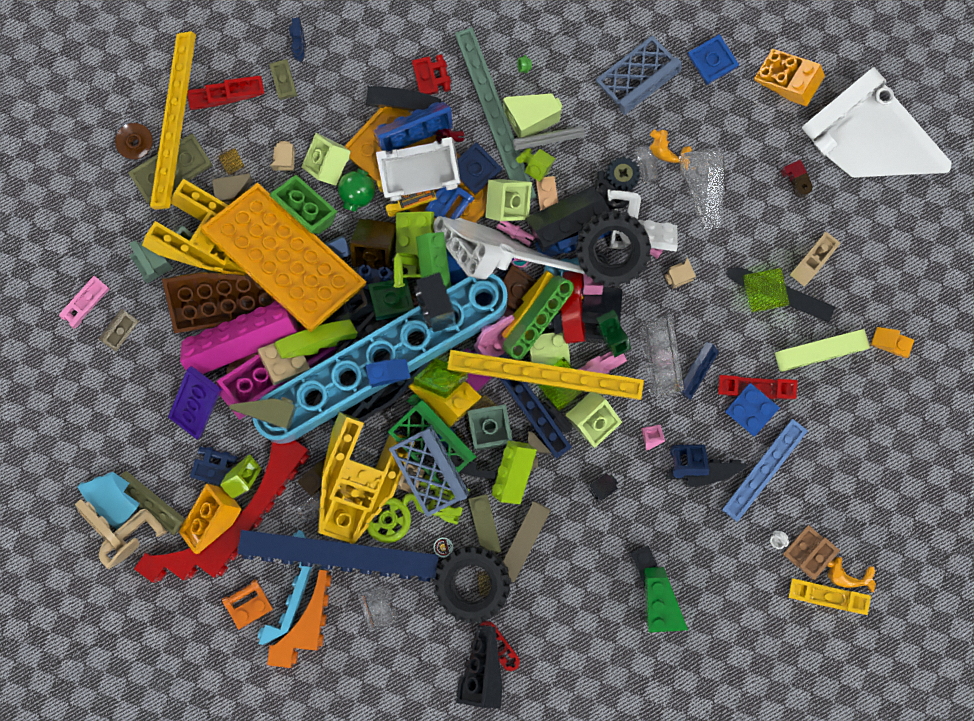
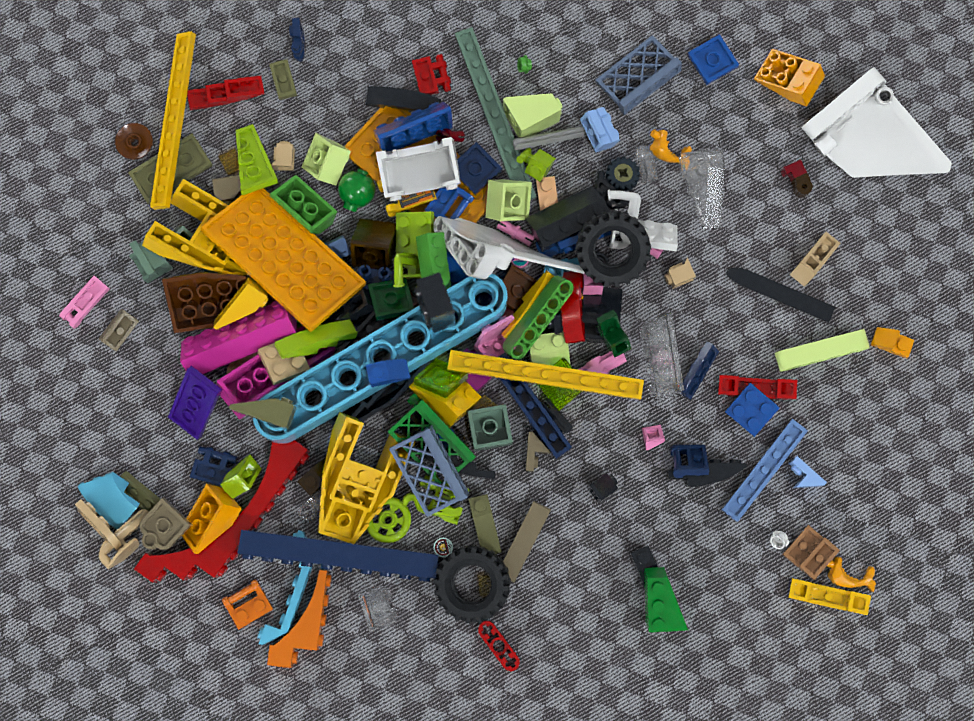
(163, 526): none -> dark tan plate
(243, 303): none -> yellow slope
(254, 165): none -> lime wing
(403, 484): tan window -> none
(482, 678): black wedge -> none
(514, 472): lime brick -> none
(594, 418): yellowish green slope -> none
(600, 129): none -> light blue brick
(766, 290): clear neon green plate -> none
(810, 477): none -> light blue slope

